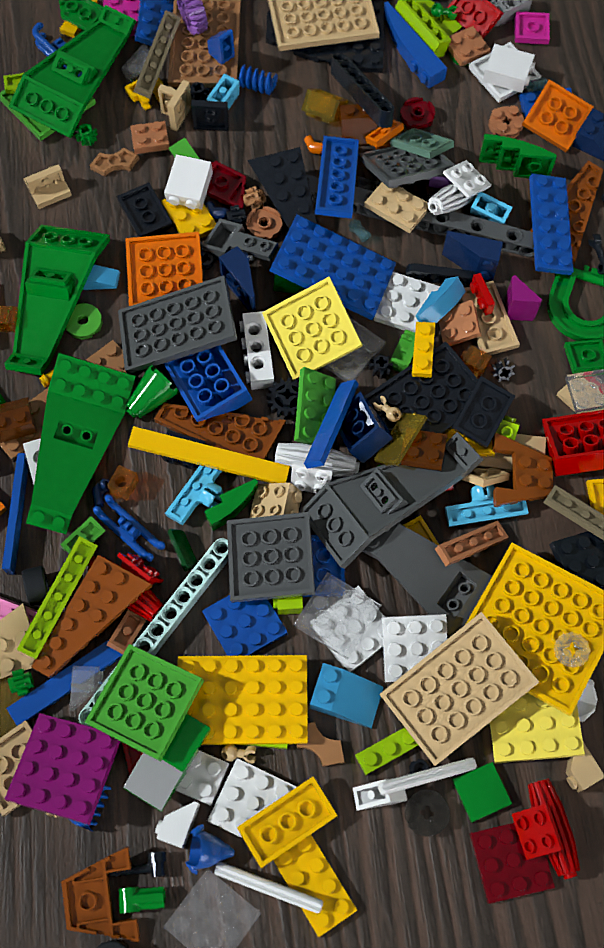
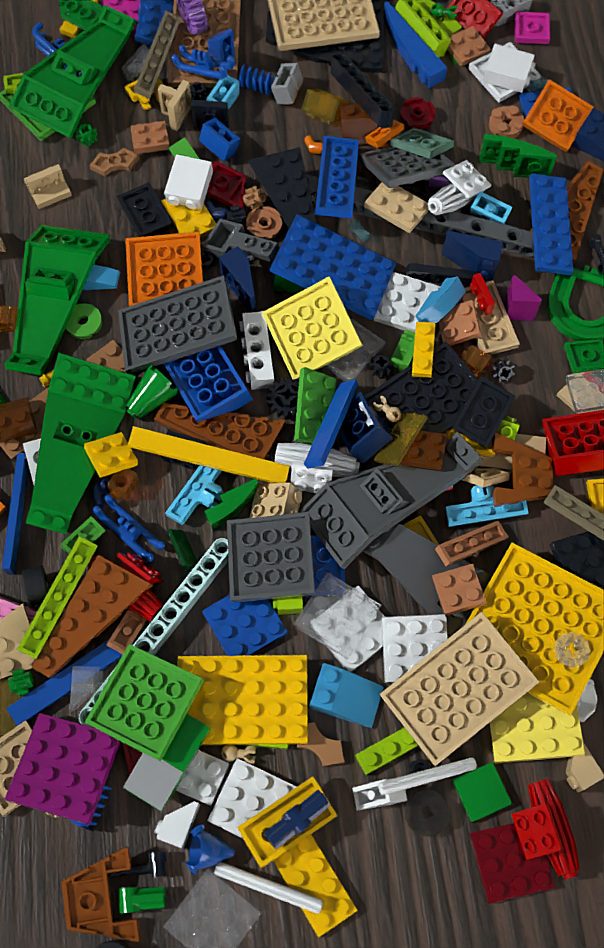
(110, 454): none -> yellow plate
(204, 63): none -> blue piece
(219, 139): none -> blue brick
(287, 83): none -> light grey piece
(296, 819): none -> dark blue piece
(459, 590): none -> nougat plate

